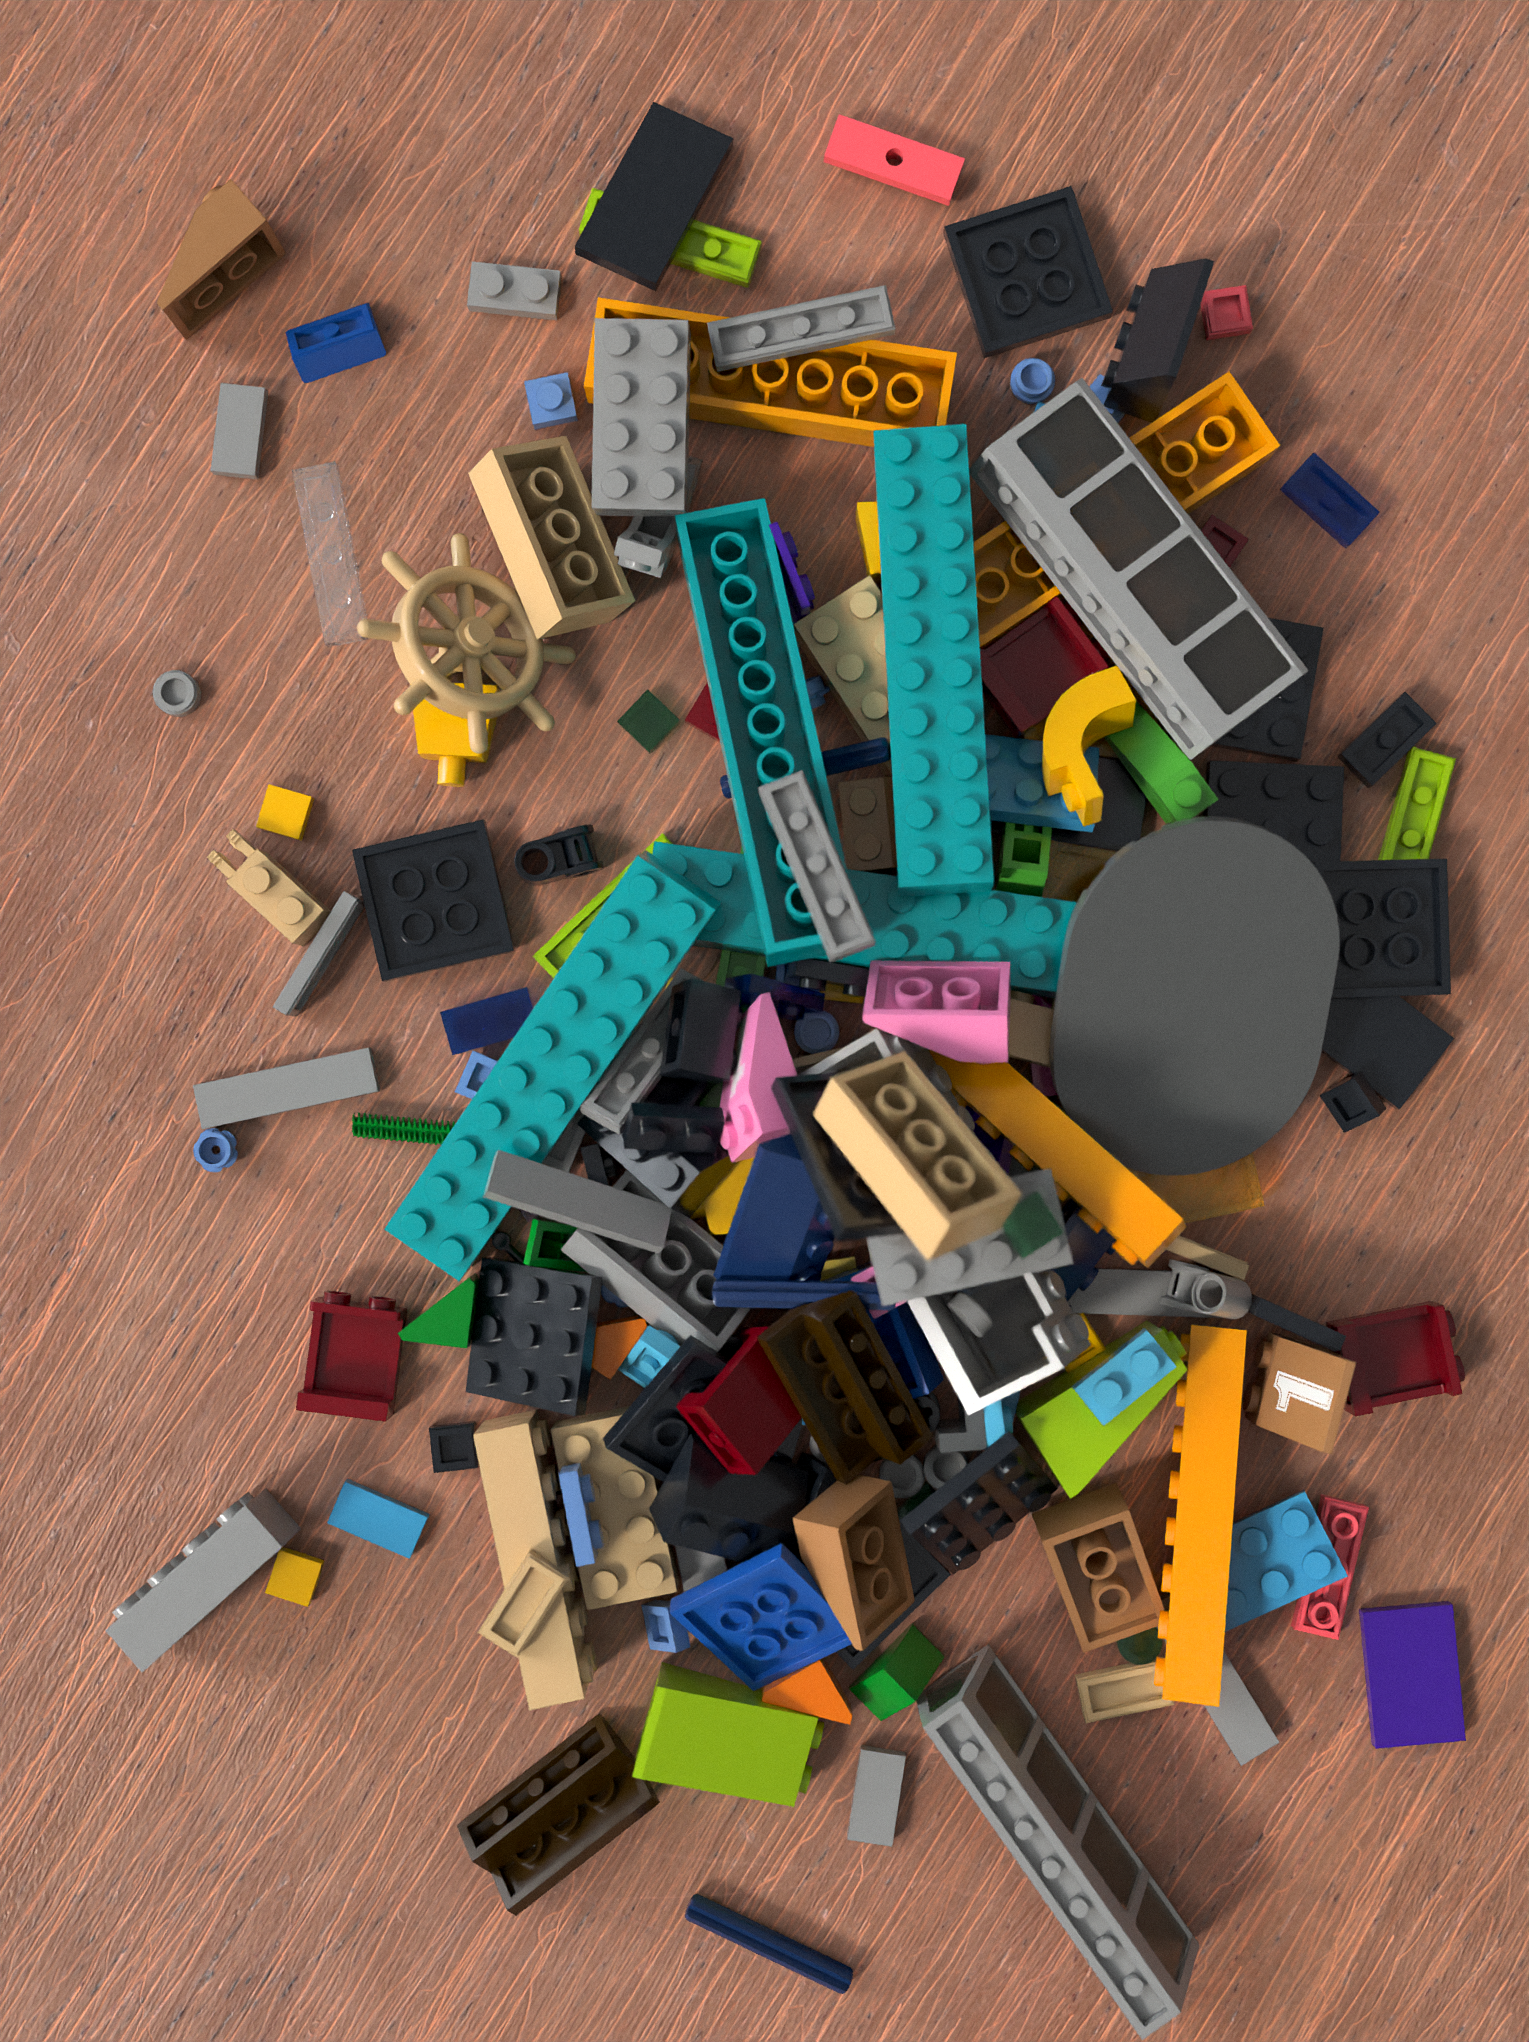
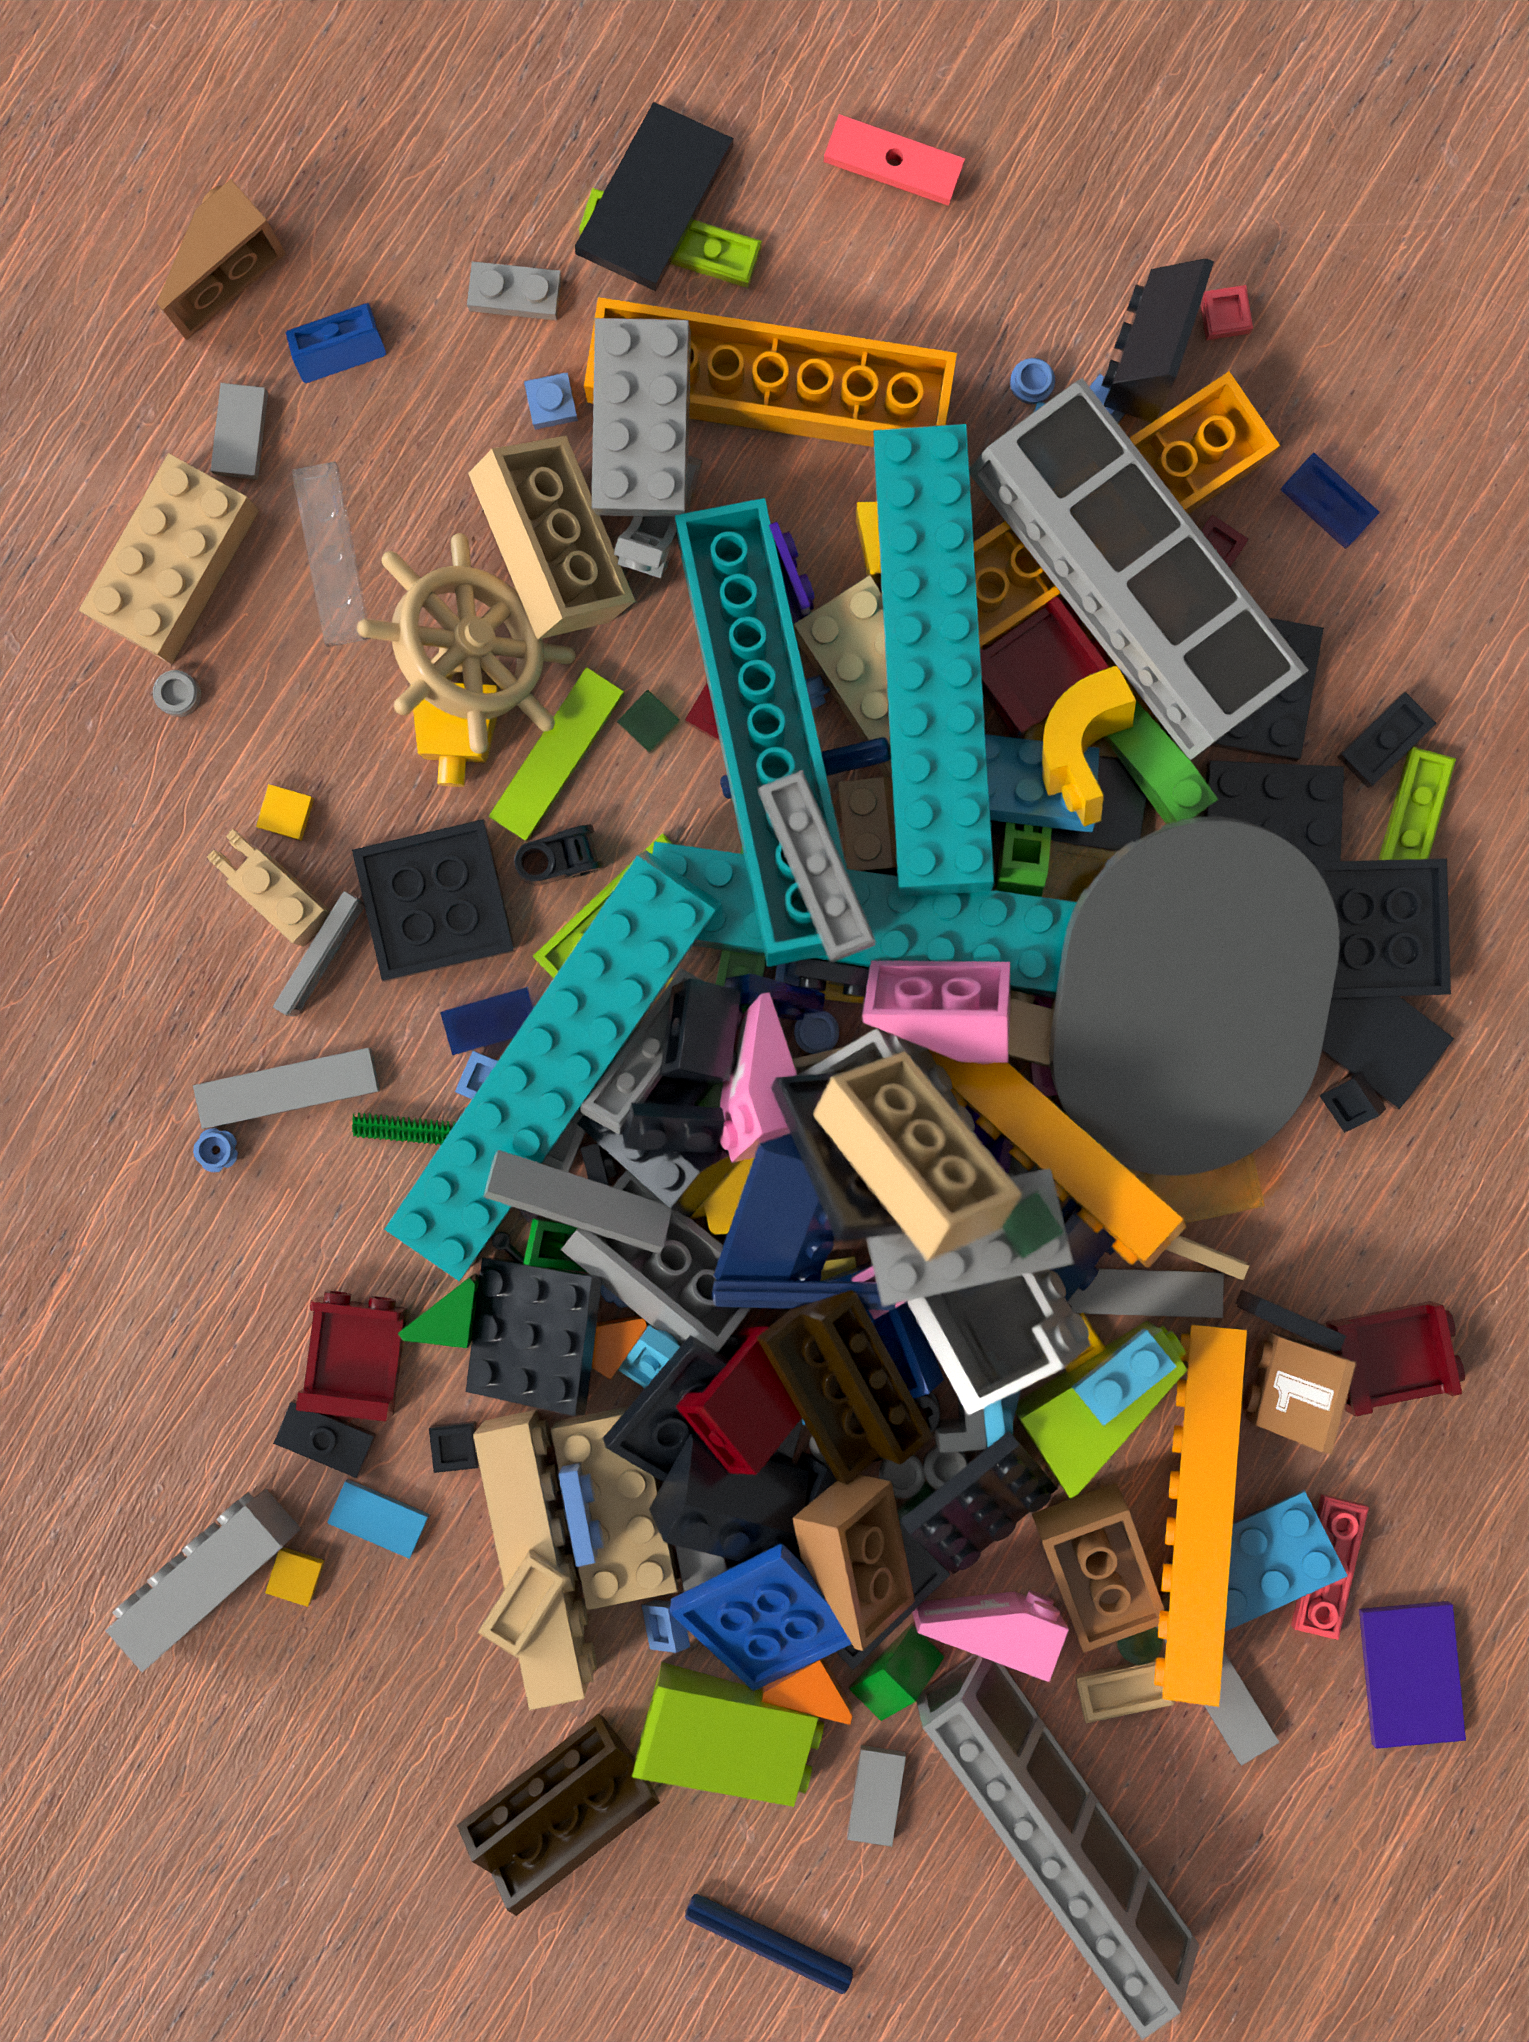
(169, 558): none -> tan brick
(325, 1439): none -> black plate
(556, 754): none -> lime tile
(801, 328): light grey tile -> none
(970, 1314): light grey tile -> none
(1000, 1627): none -> bright pink slope
(1027, 272): black plate -> none
(1200, 1291): light grey piece -> none

